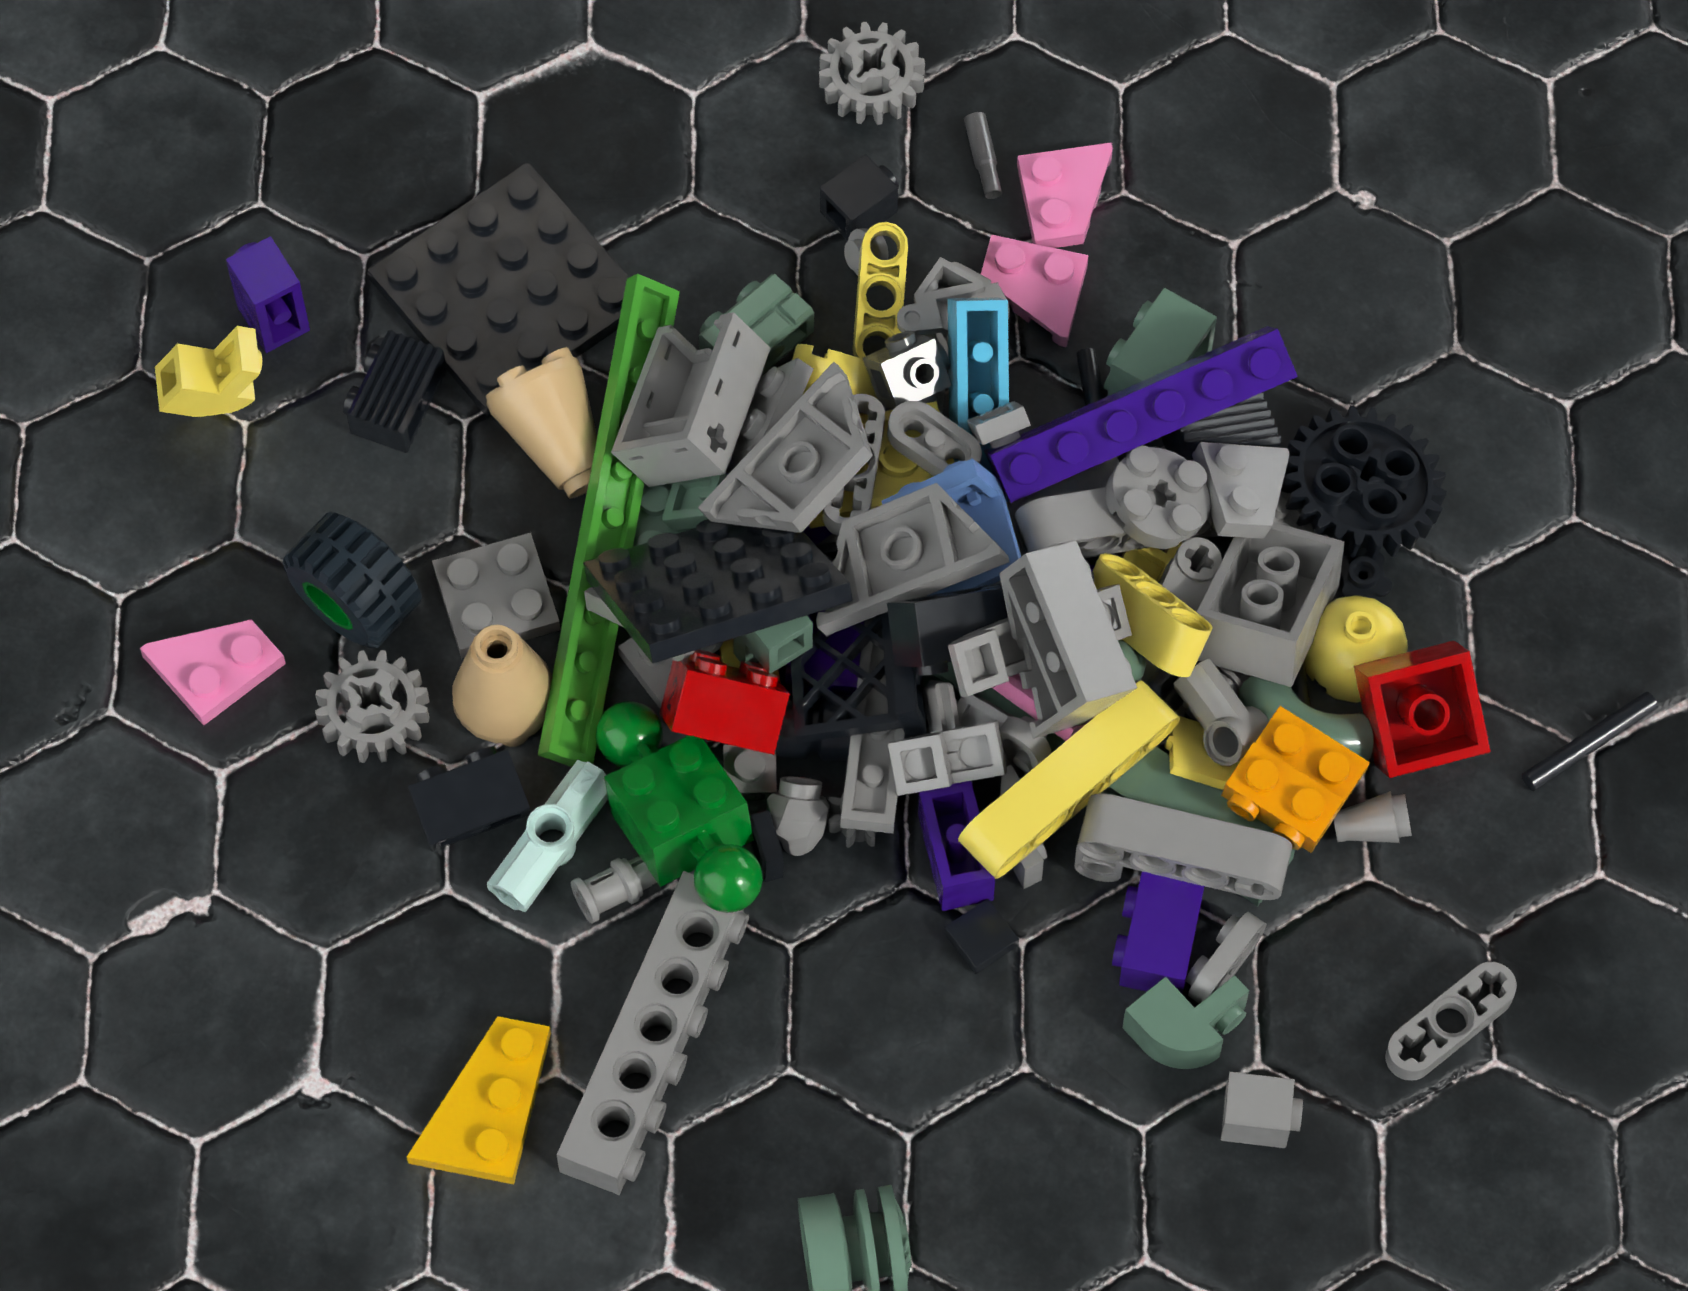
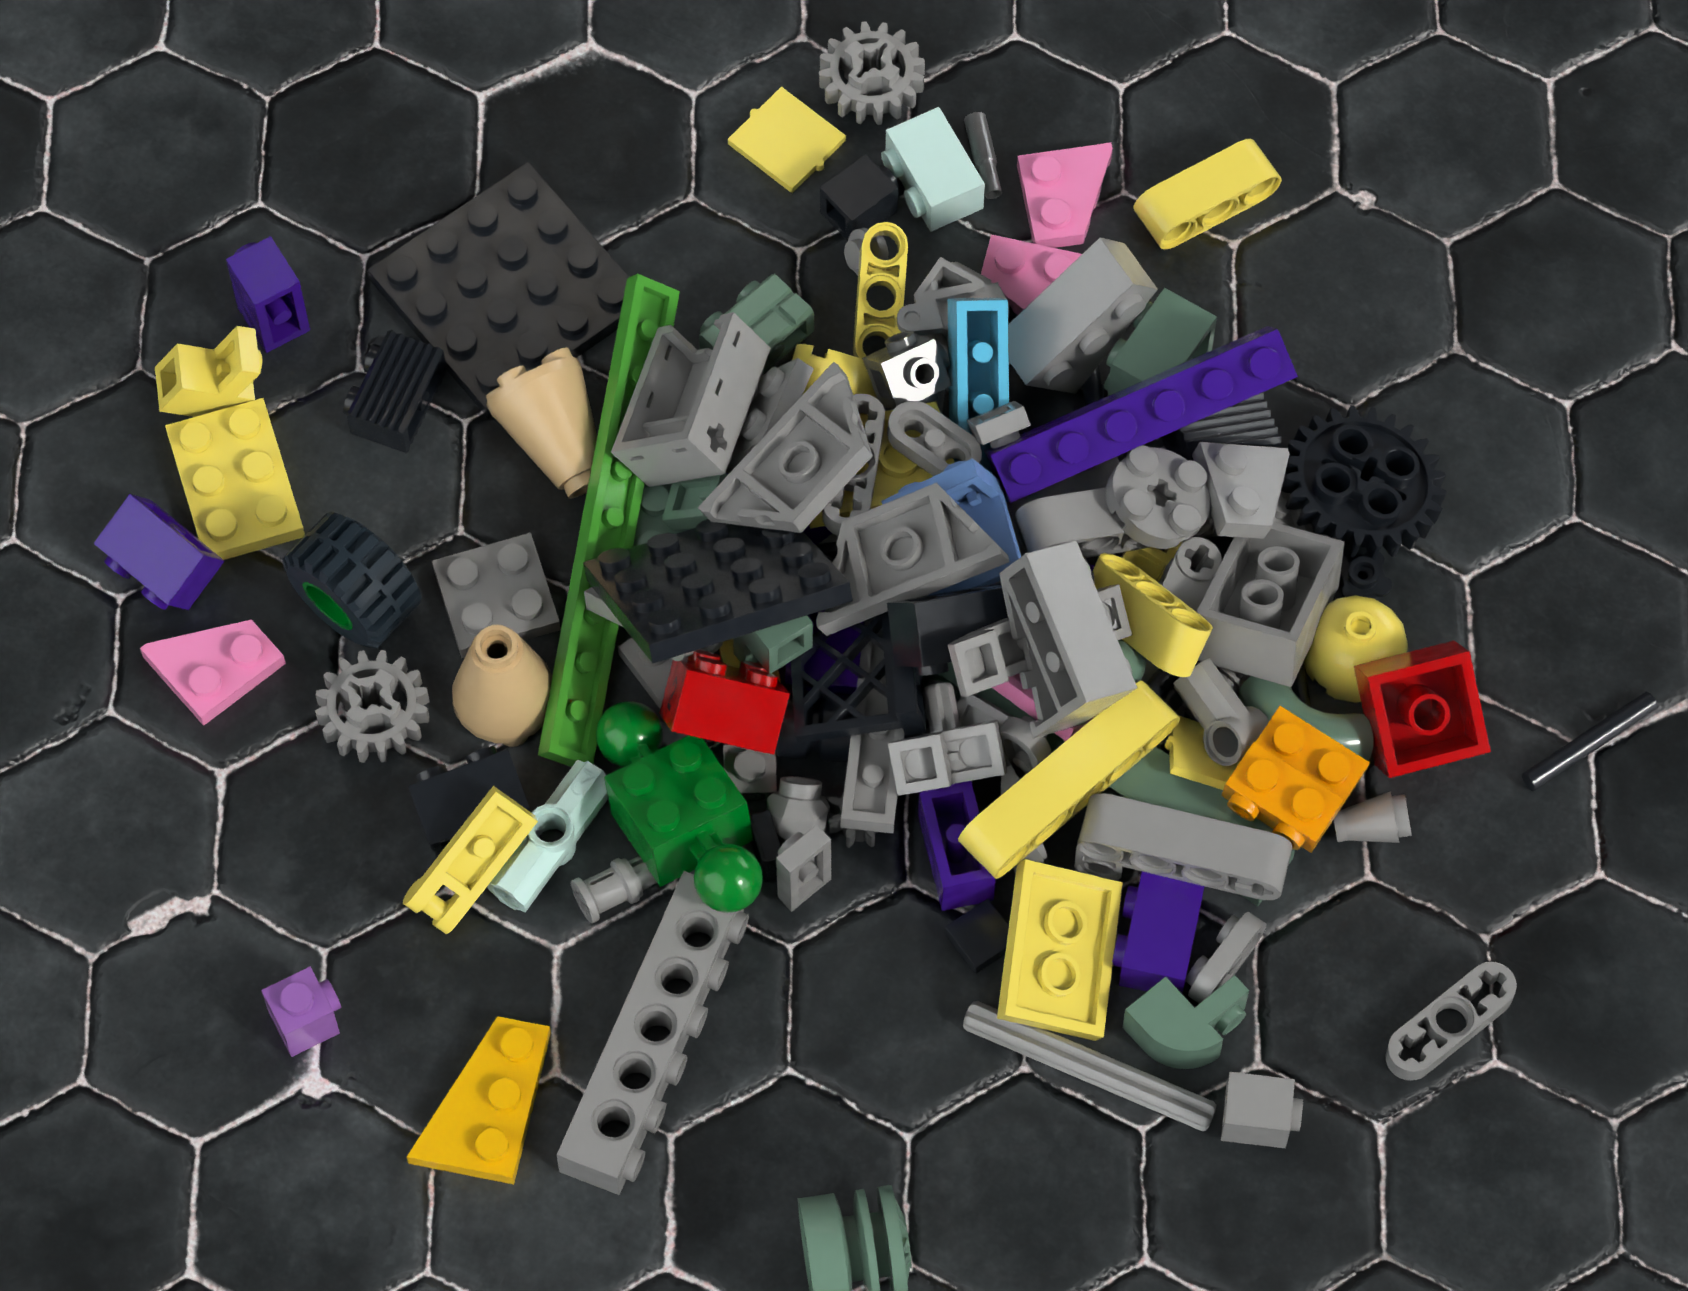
(158, 553): none -> dark purple brick
(235, 480): none -> light yellow plate
(303, 1010): none -> medium lavender brick
(471, 859): none -> light yellow plate
(786, 139): none -> light yellow piece
(803, 866): none -> light grey plate
(933, 170): none -> light aqua brick
(1060, 950): none -> light yellow plate
(1079, 318): none -> light grey wedge
(1091, 1067): none -> light grey axle
(1207, 194): none -> light yellow beam

